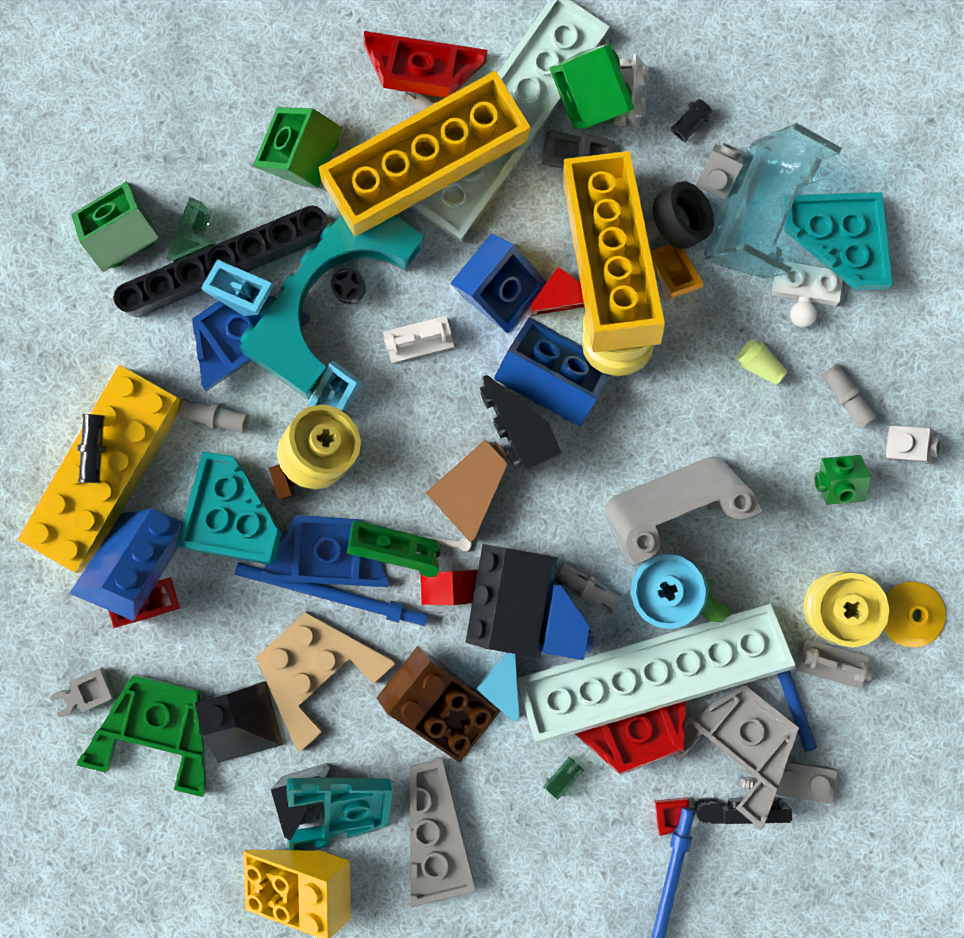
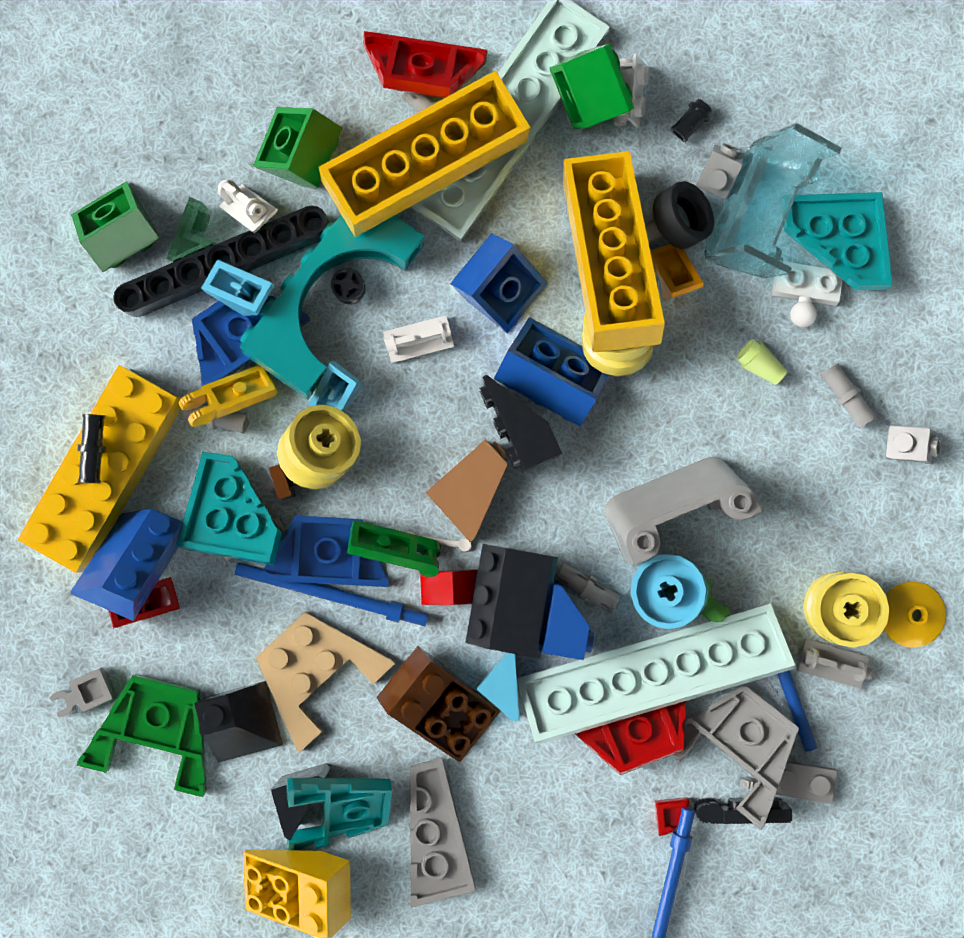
(228, 395): none -> yellow hinge
(245, 205): none -> white hinge
(559, 294): red slope -> none
(561, 779): clear green pin -> none
(564, 146): dark grey slope -> none
(842, 479): green brick -> none

